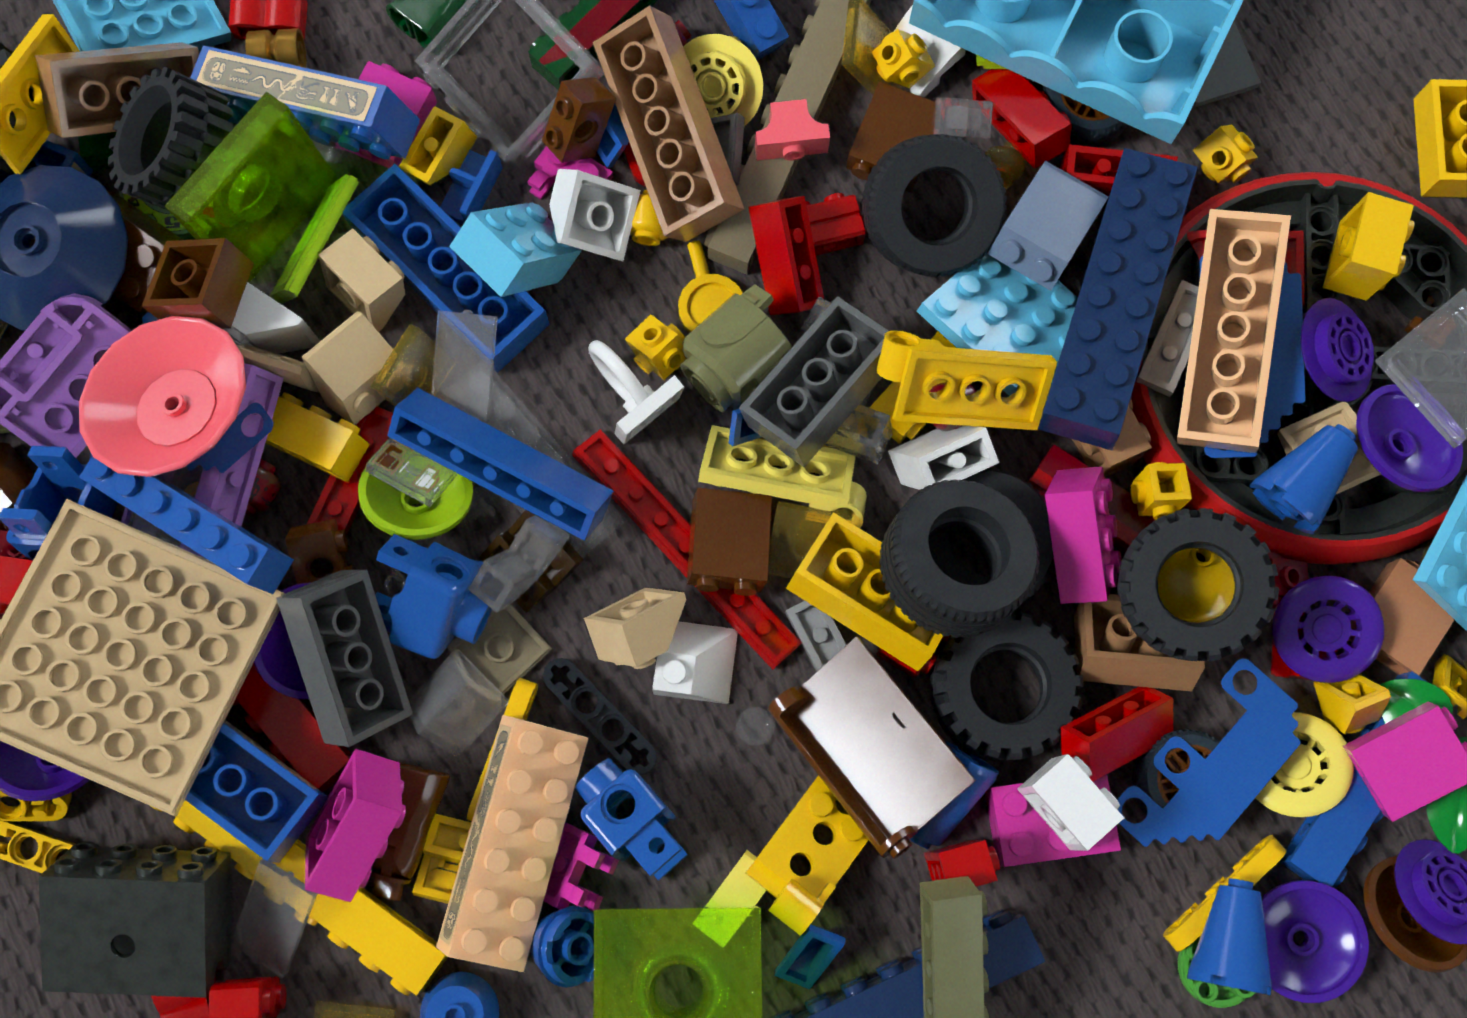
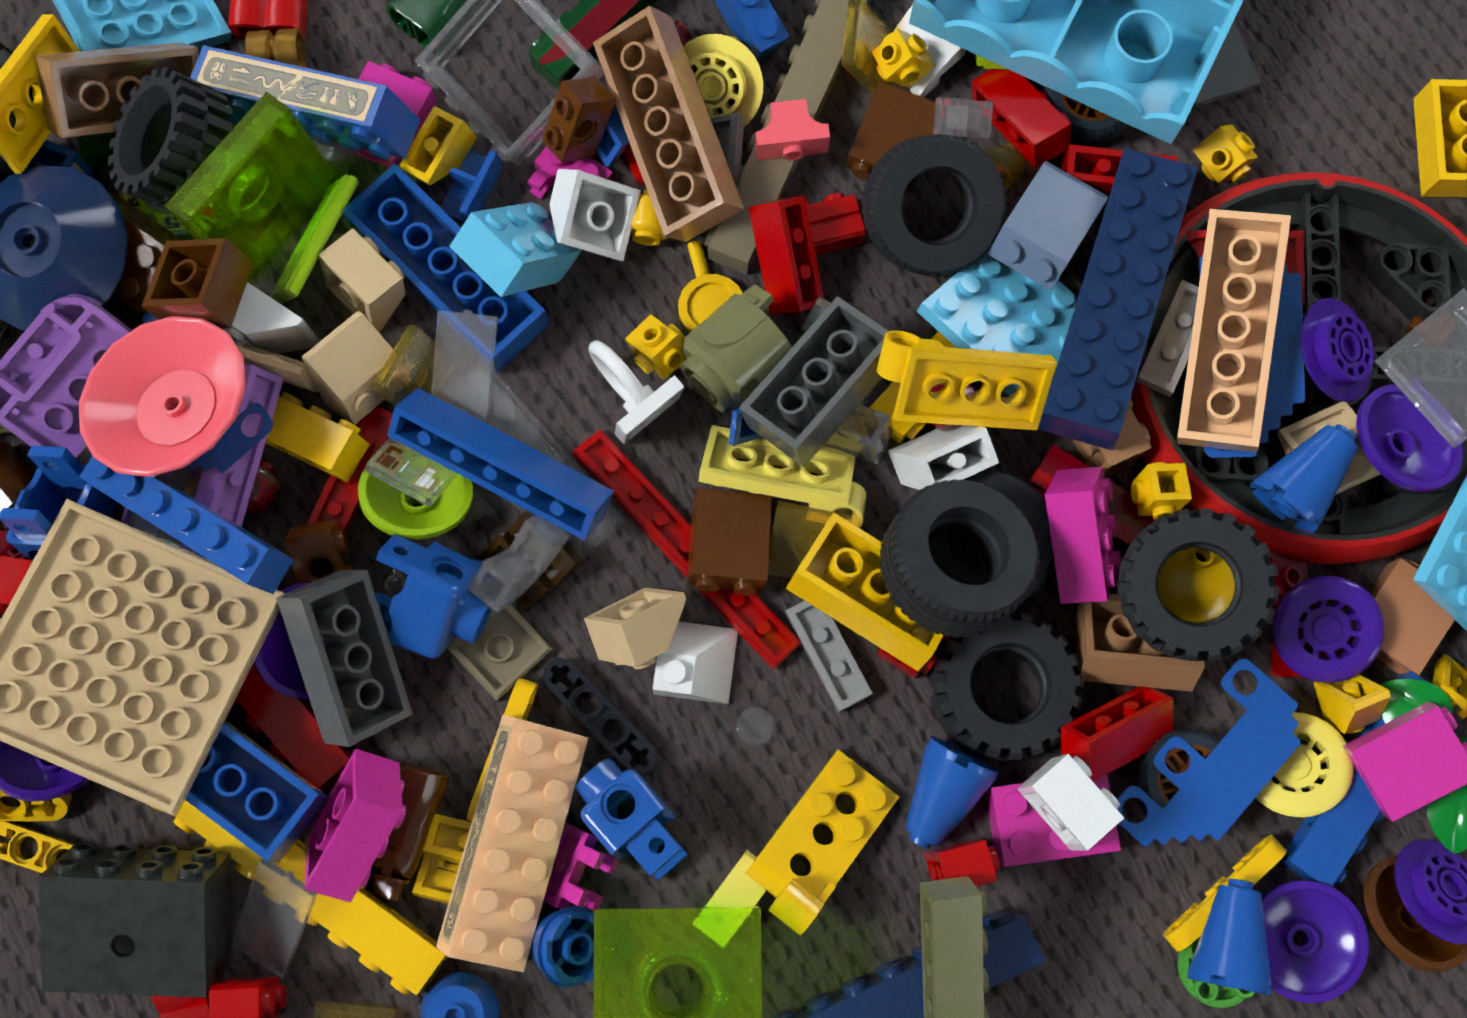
(455, 704): clear slope -> none
(810, 956): slope -> none
(878, 770): door -> none
(1369, 246): yellow brick -> none

